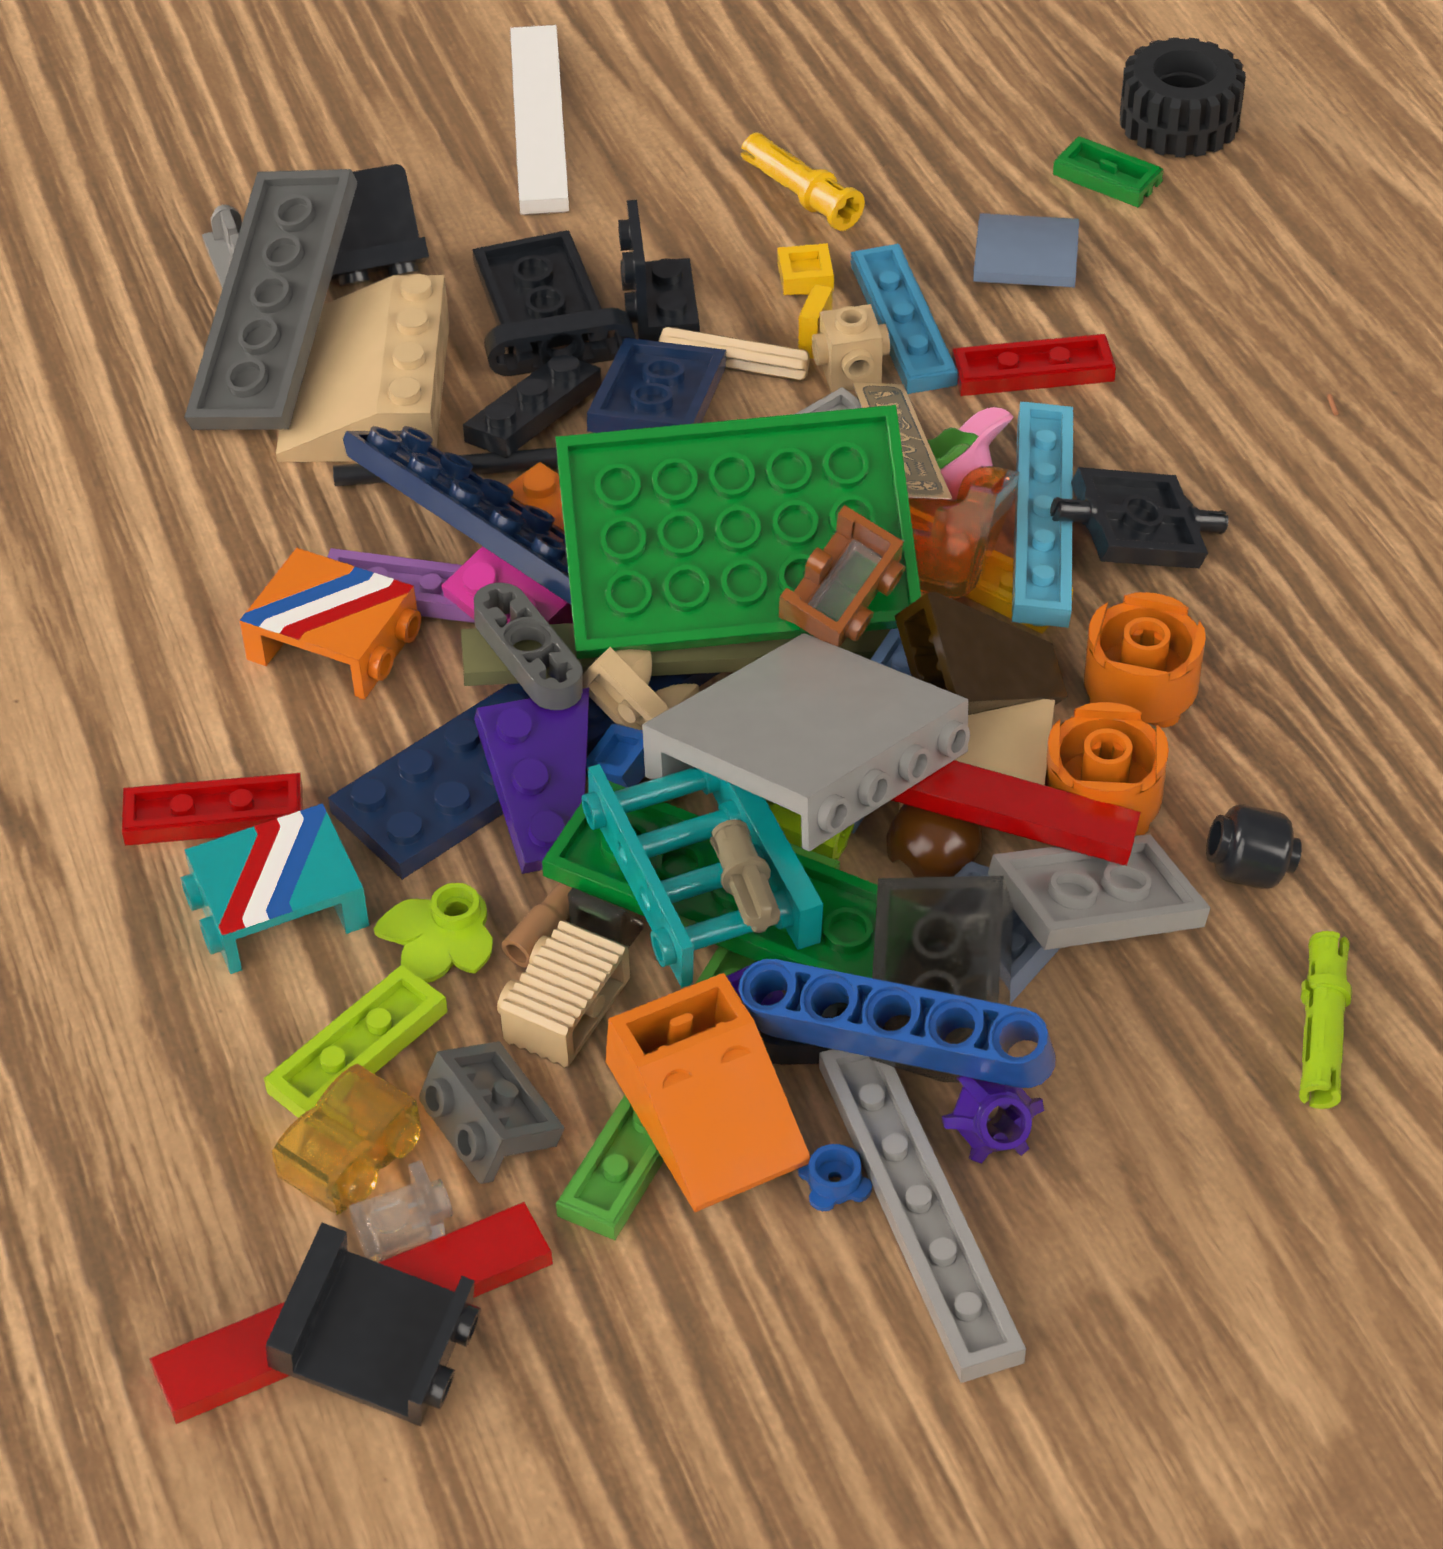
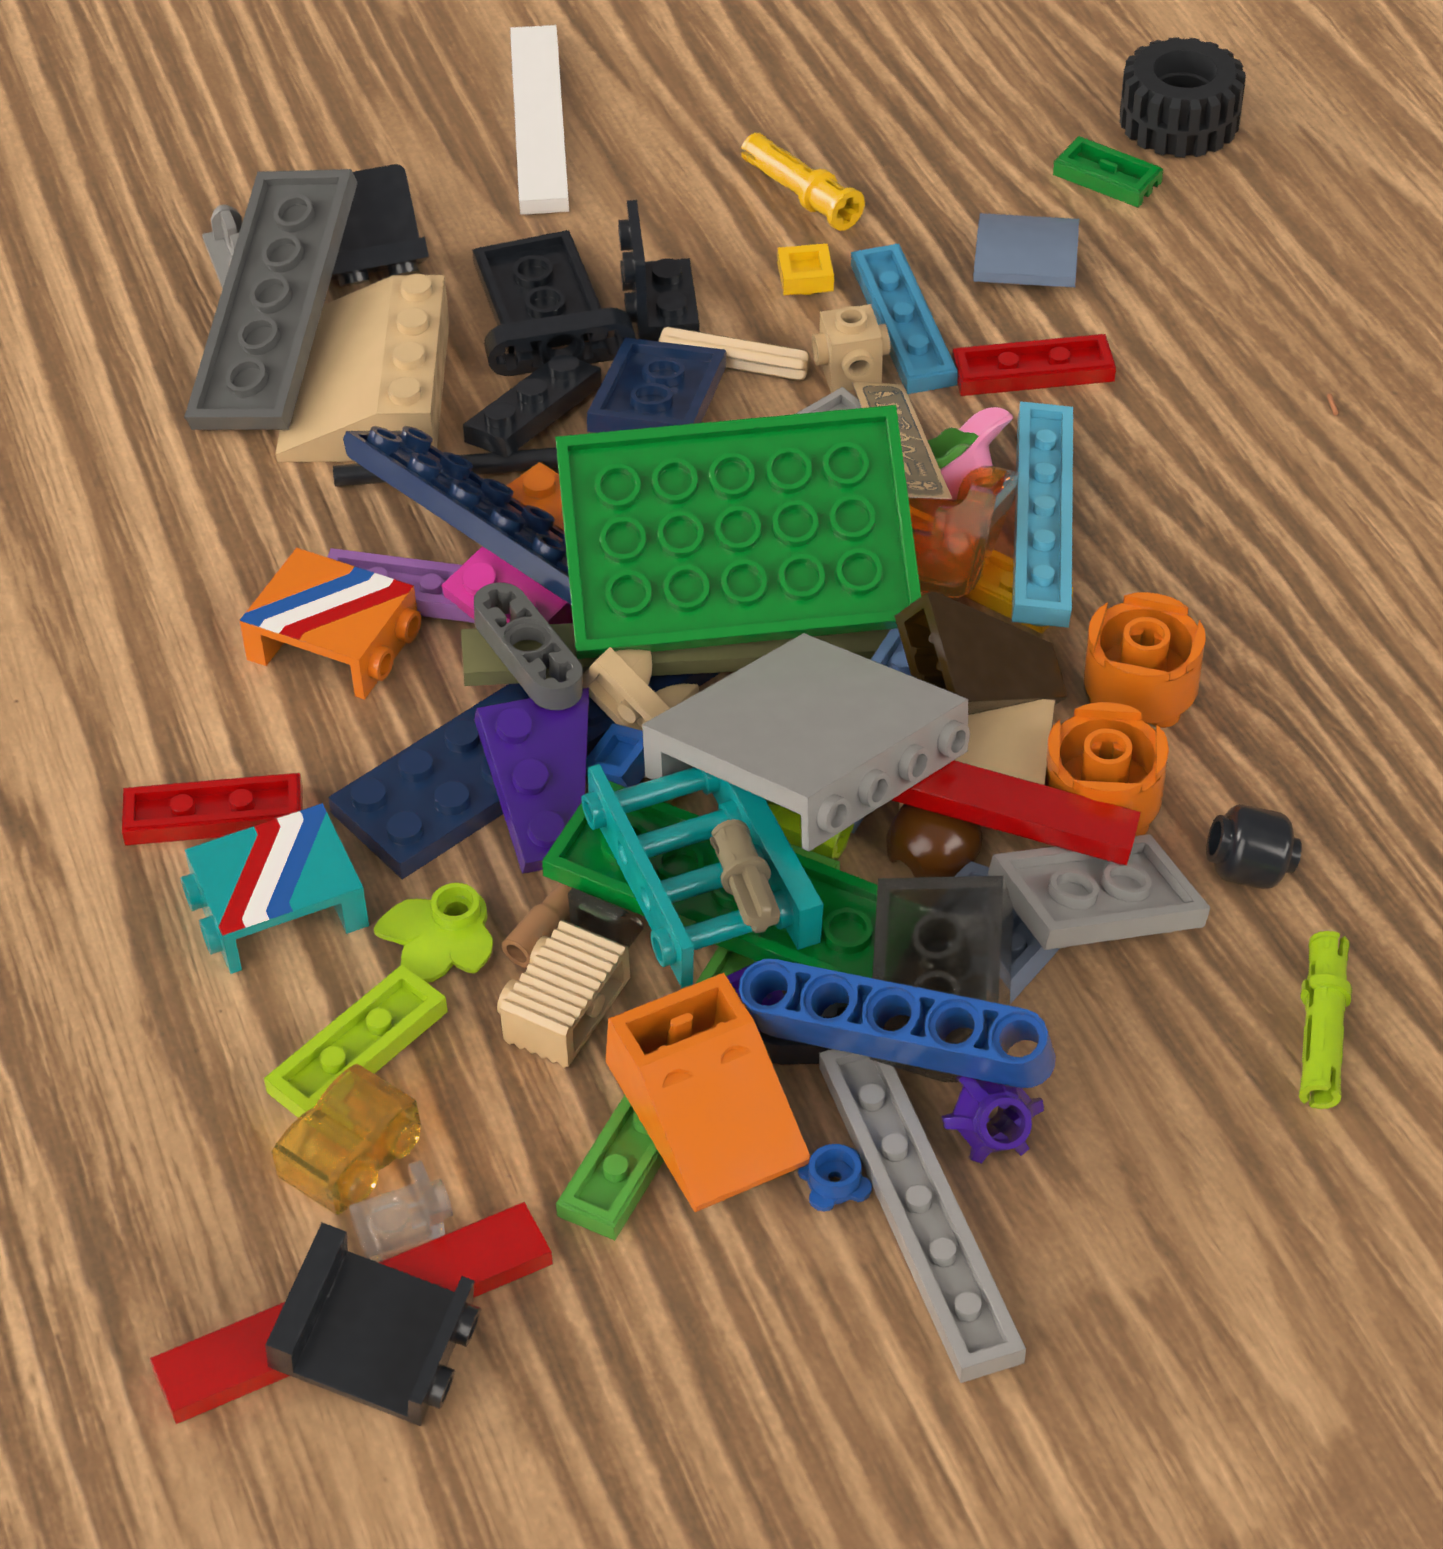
(487, 1107): dark grey bracket -> none
(809, 318): yellow tile -> none
(844, 580): dark orange window -> none
(1139, 517): black plate -> none

